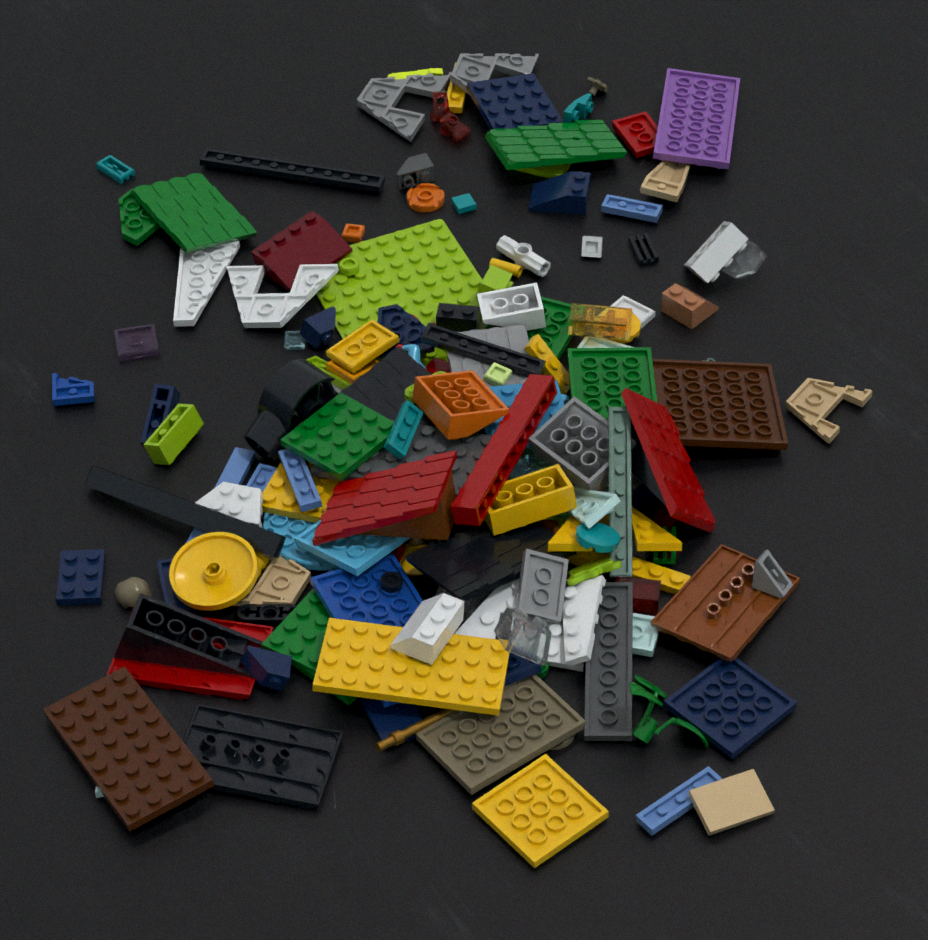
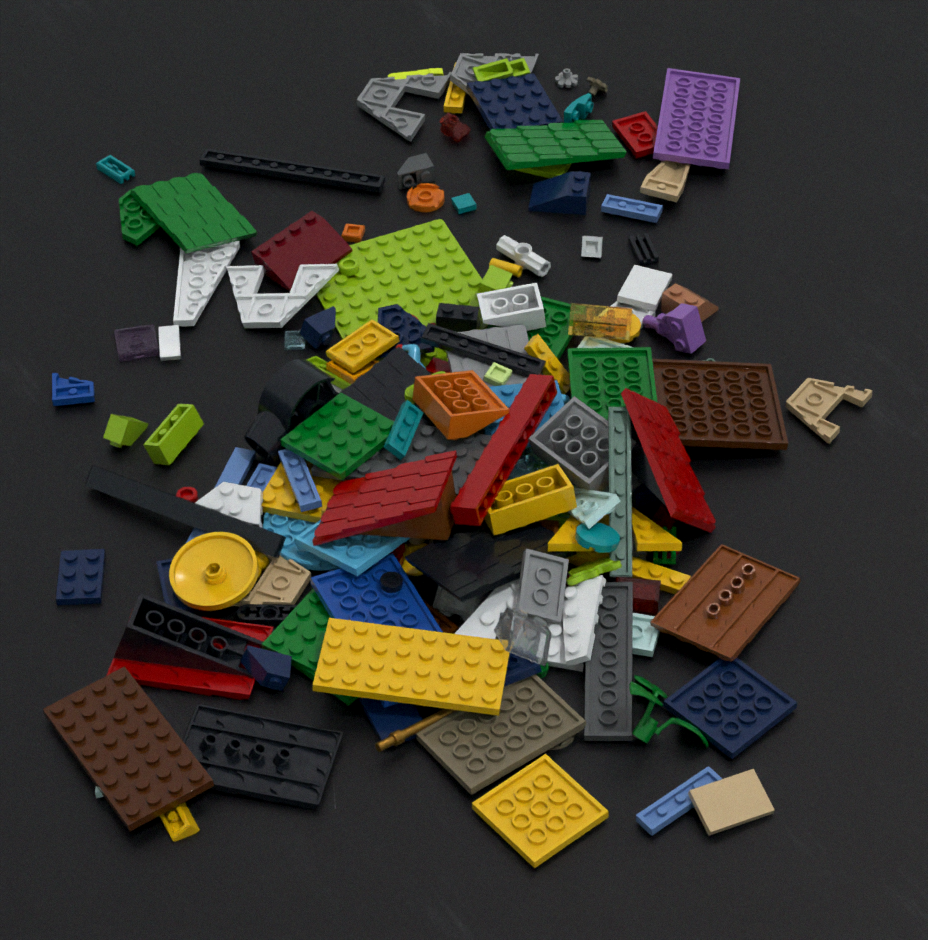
(123, 430): none -> lime slope
(129, 590): dark tan hair -> none
(162, 402): dark blue slope -> none
(169, 343): none -> white slope
(179, 822): none -> yellow slope
(188, 493): none -> red tile
(430, 628): white slope -> none
(439, 110): clear red plate -> none
(501, 69): none -> lime slope
(566, 79): none -> light grey plant
(644, 287): none -> white tile
(680, 326): none -> medium lavender brick
(717, 252): white slope -> none
(745, 262): clear slope -> none
(770, 577): light grey slope -> none

